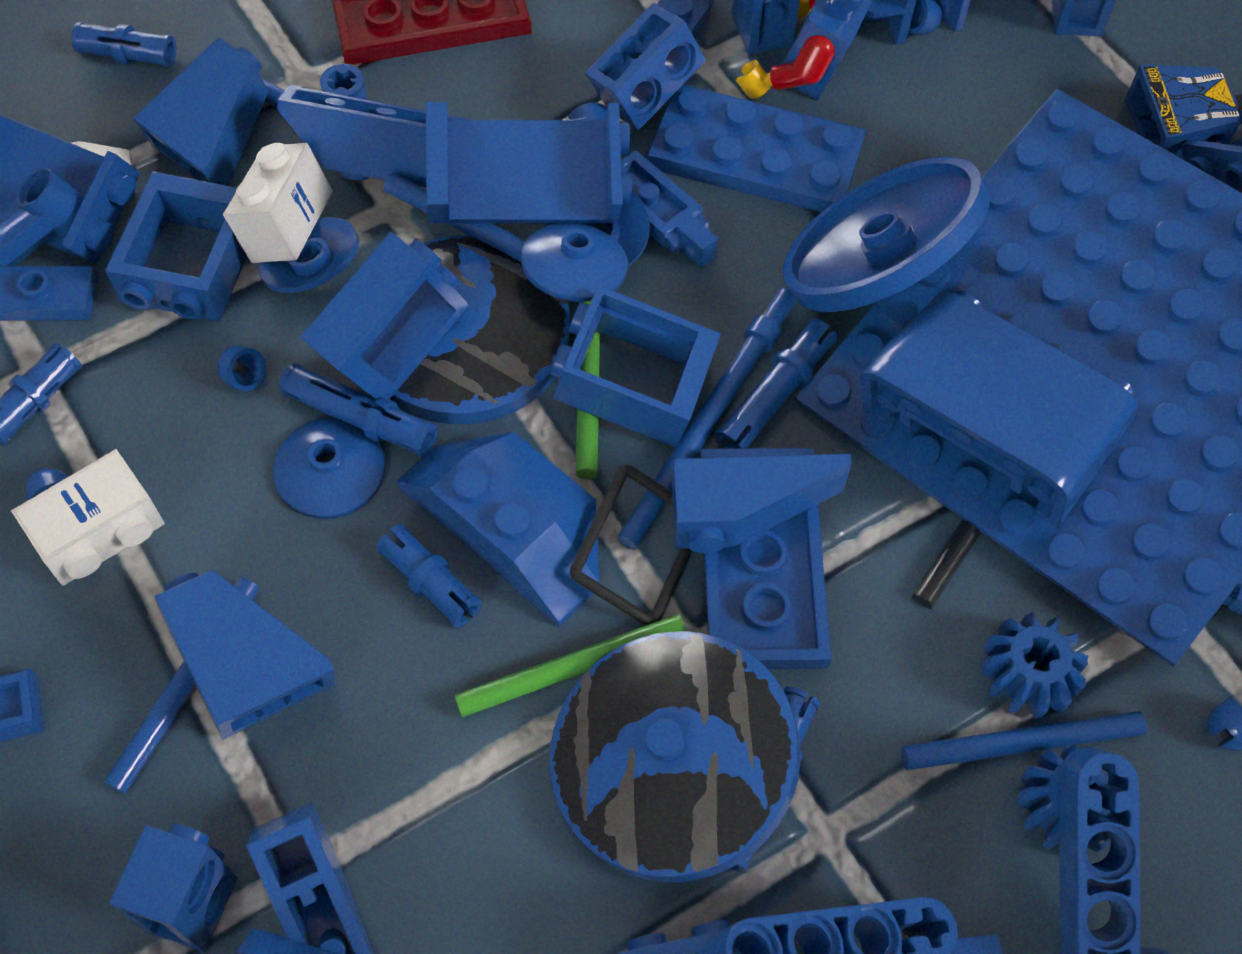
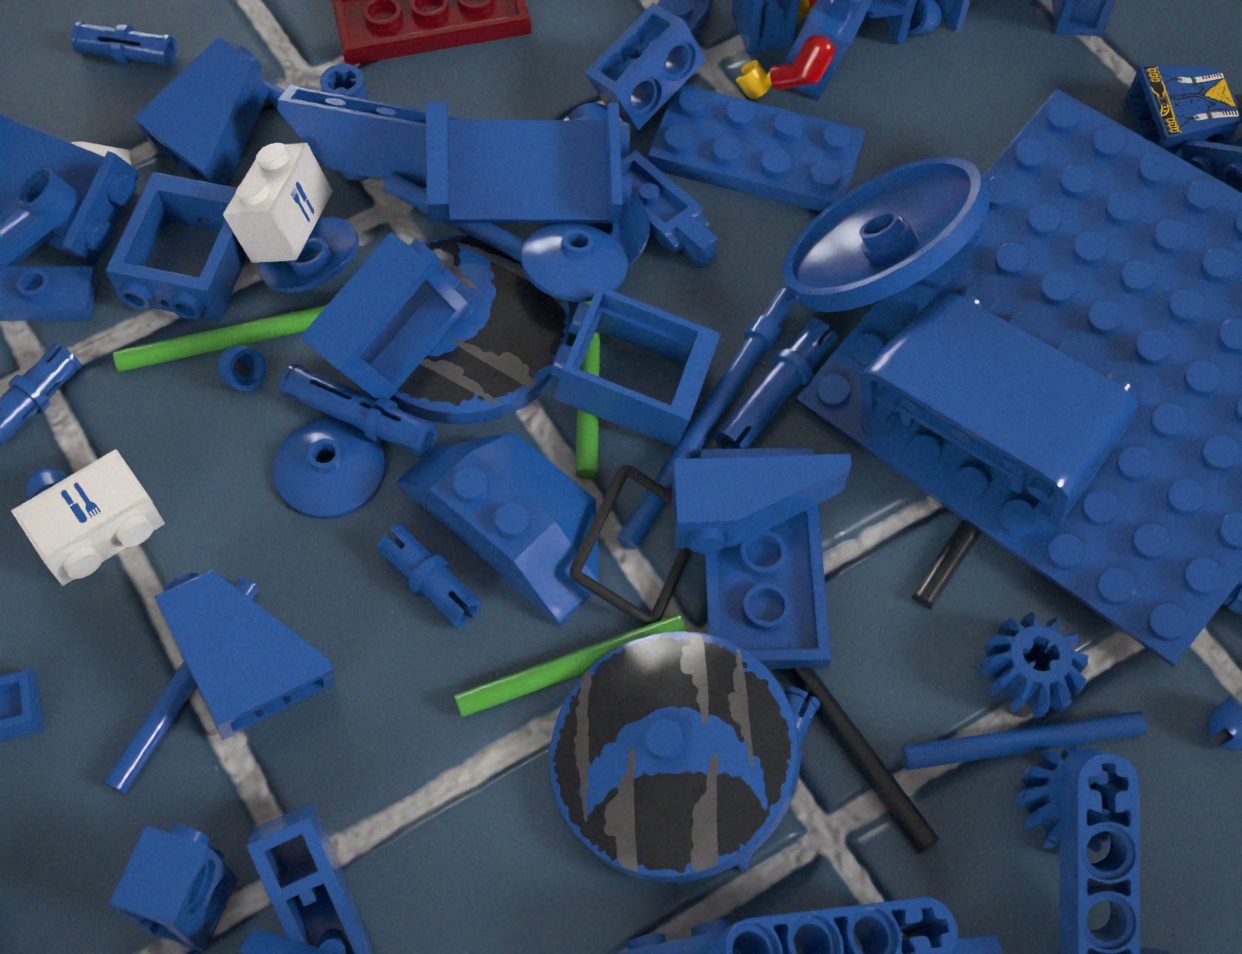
(215, 339): none -> bright green bar
(865, 759): none -> black bar

